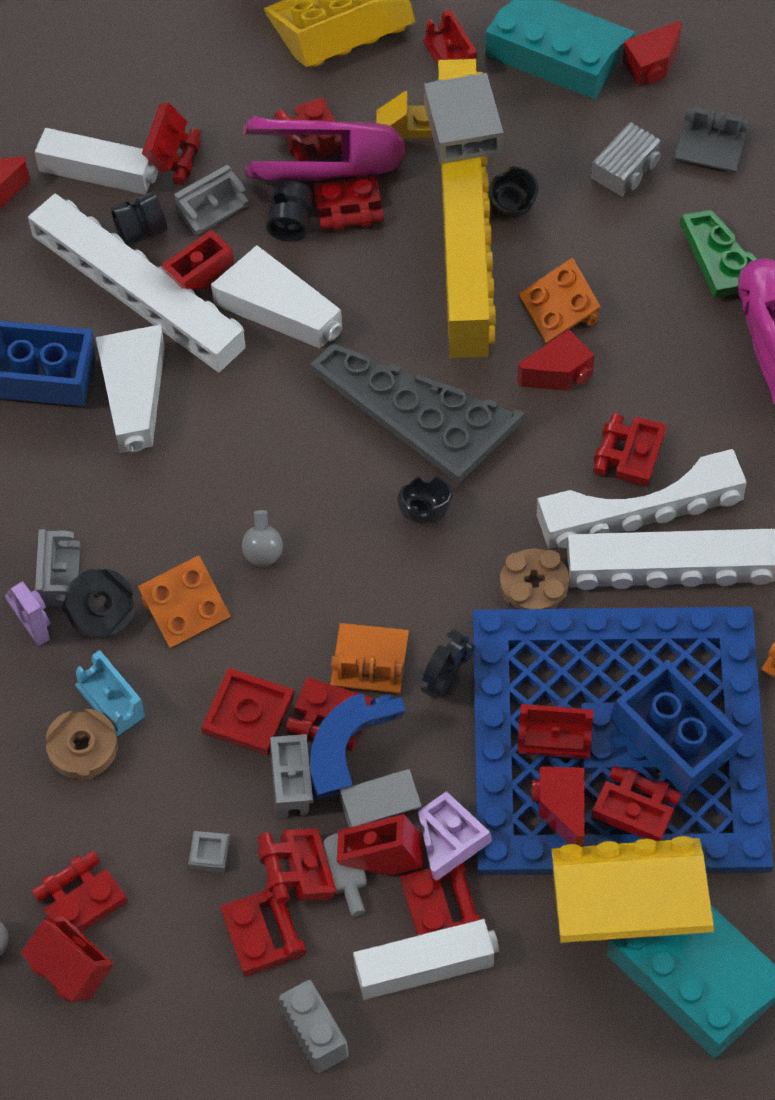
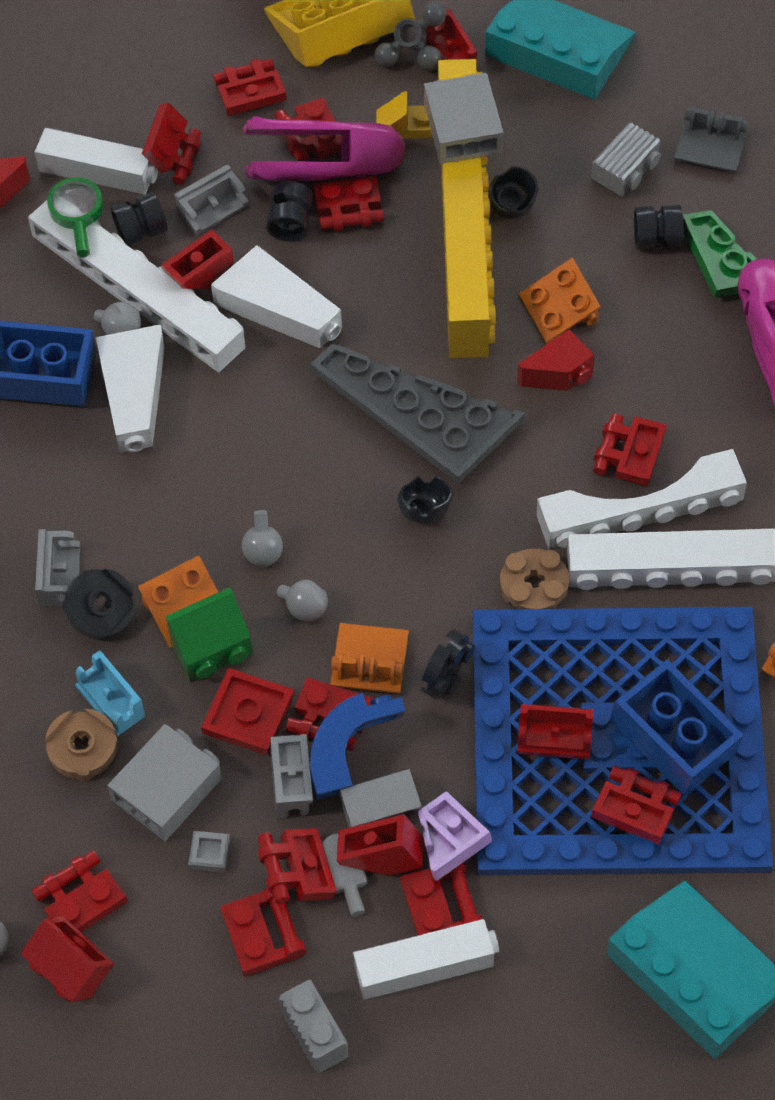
(29, 609): lavender wing -> none
(75, 205): none -> piece
(118, 318): none -> light grey piece
(165, 781): none -> light grey brick
(209, 635): none -> green slope
(249, 86): none -> red plate
(304, 600): none -> light grey piece
(428, 56): none -> dark grey piece
(561, 801): red slope -> none
(631, 889): yellow slope -> none
(652, 53): red slope -> none
(658, 226): none -> black wheel

